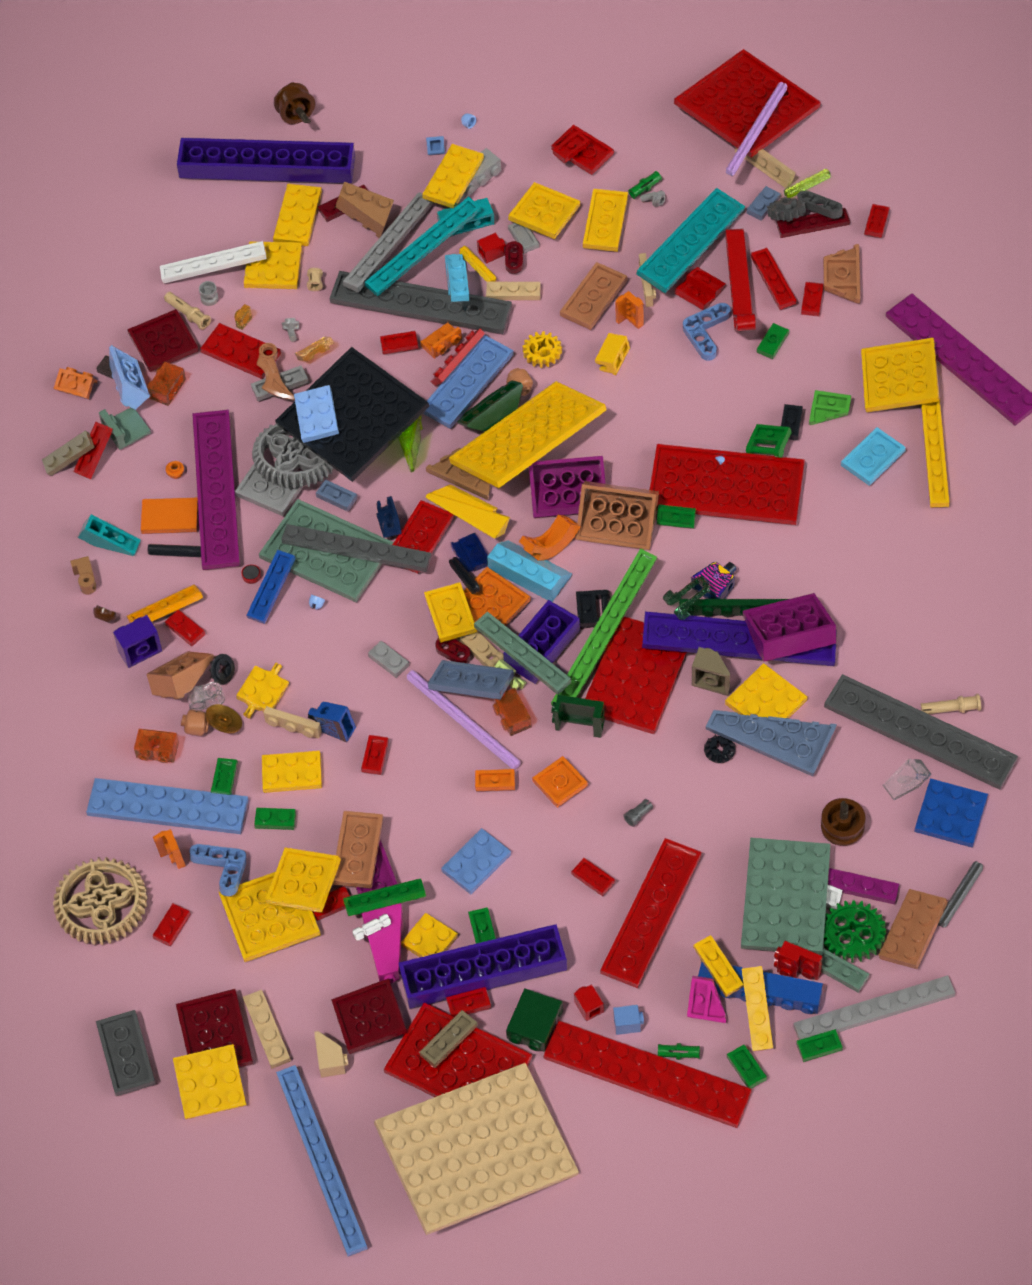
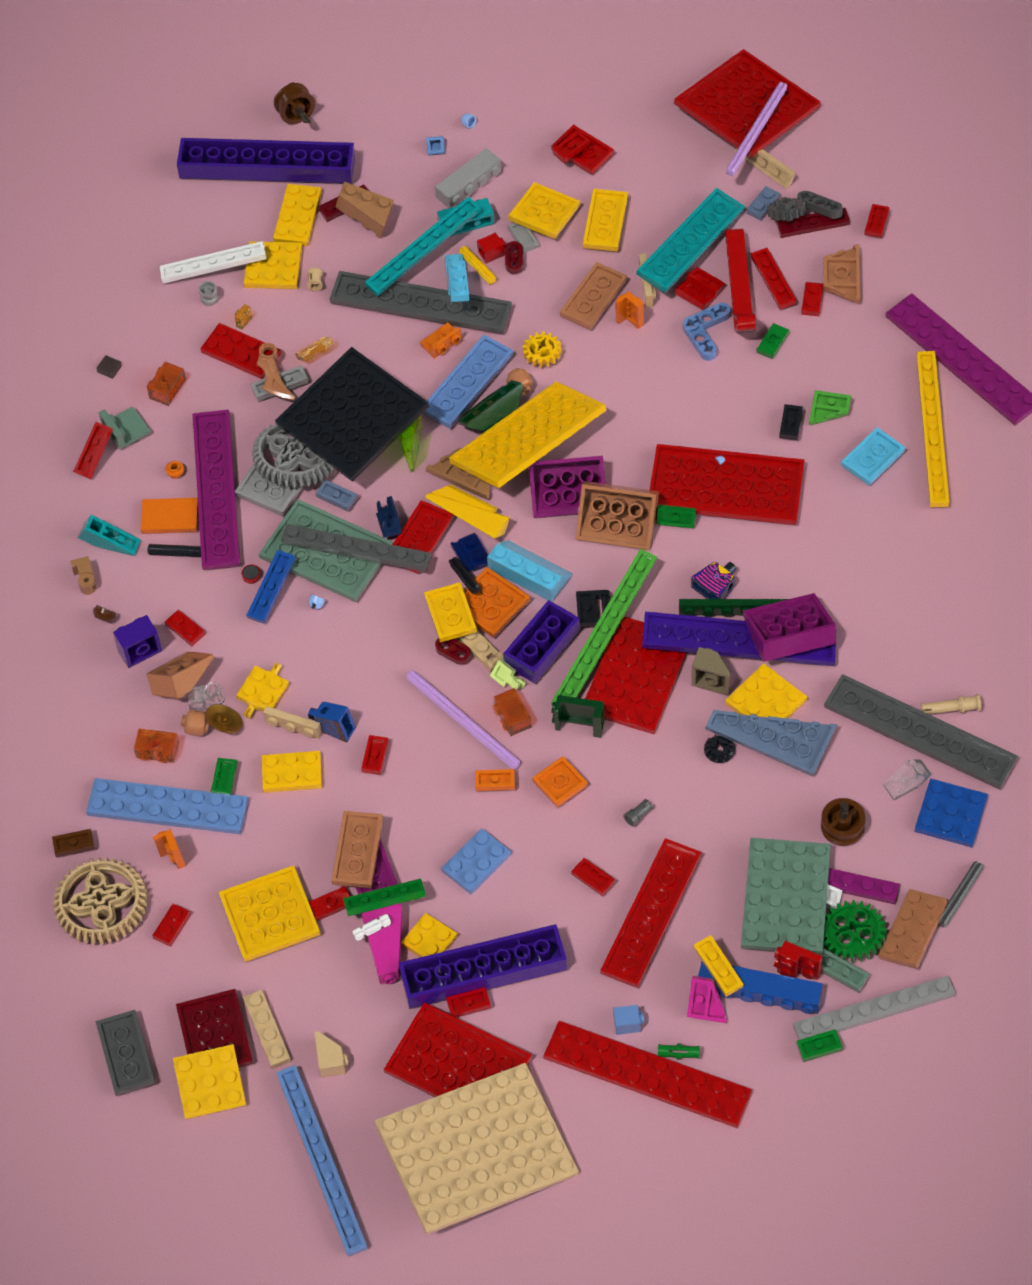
(68, 453): dark tan plate -> none
(73, 842): none -> reddish brown plate
(74, 383): orange bracket -> none
(127, 378): light blue slope -> none
(163, 340): dark red plate -> none
(168, 604): light orange tile -> none
(192, 313): tan pin -> none
(227, 670): black gear -> none
(229, 864): medium blue beam -> none
(275, 818): green plate -> none
(289, 325): light grey plate -> none
(303, 879): yellow plate -> none
(316, 414): light blue plate -> none
(369, 1016): dark red plate -> none
(387, 243): light grey plate -> none
(388, 659): light grey plate -> none
(399, 342): red plate -> none
(448, 1038): dark tan plate -> none
(452, 361): red plate -> none
(453, 176): yellow plate -> none
(470, 679): sand blue plate -> none
(481, 925): green plate -> none
(513, 290): tan plate -> none
(522, 653): sand green plate -> none
(533, 1020): dark green panel -> none
(553, 540): orange arch -> none
(588, 1002): red brick -> none
(612, 353): yellow hinge -> none
(653, 179): green pin -> none
(657, 198): light grey plate -> none
(672, 598): clear green piece -> none
(746, 1066): green plate -> none
(757, 1008): yellow plate -> none
(768, 435): green plate -> none
(807, 183): clear neon green axle -> none
(900, 375): yellow plate -> none

